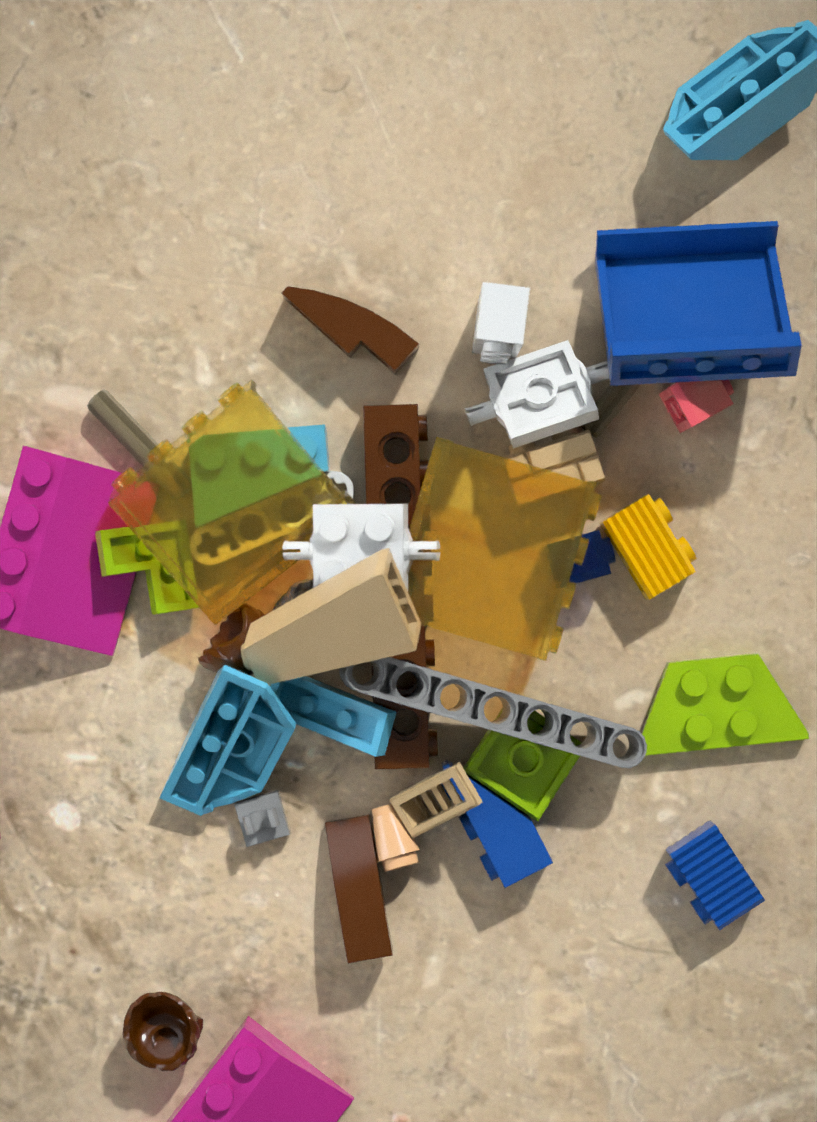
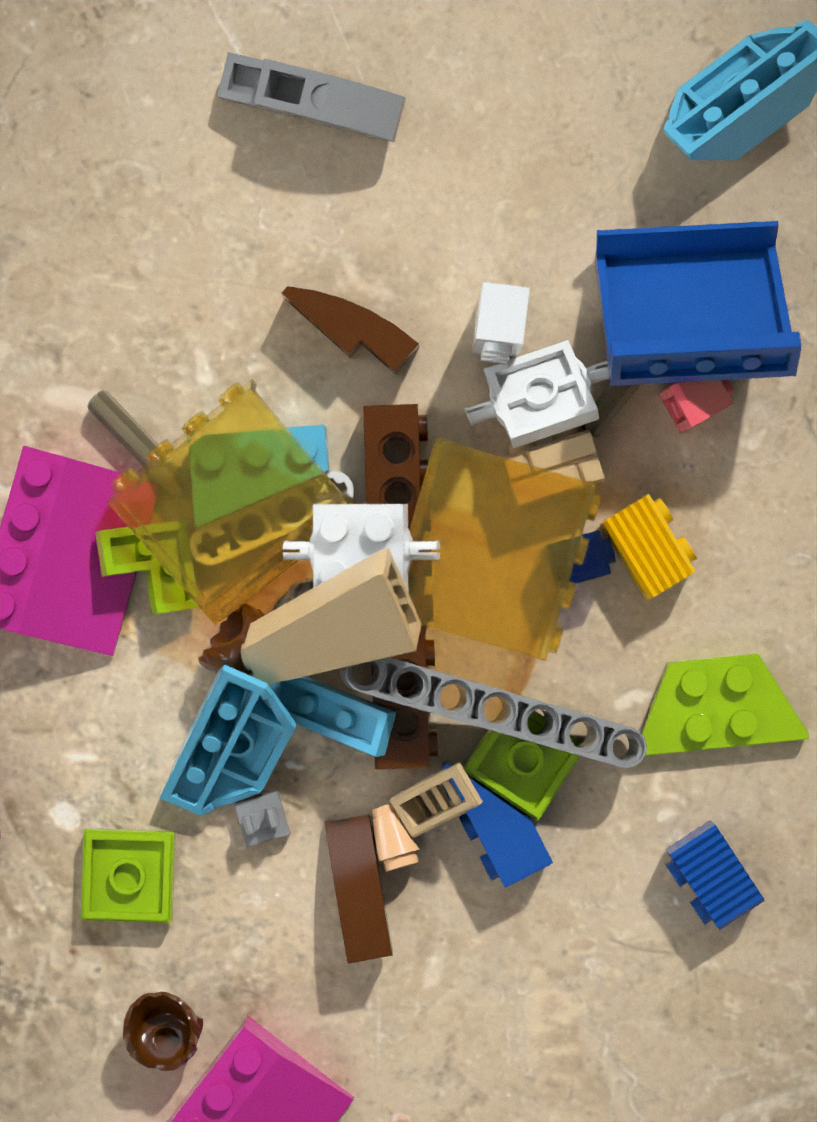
(128, 875): none -> lime plate
(311, 96): none -> light grey slope

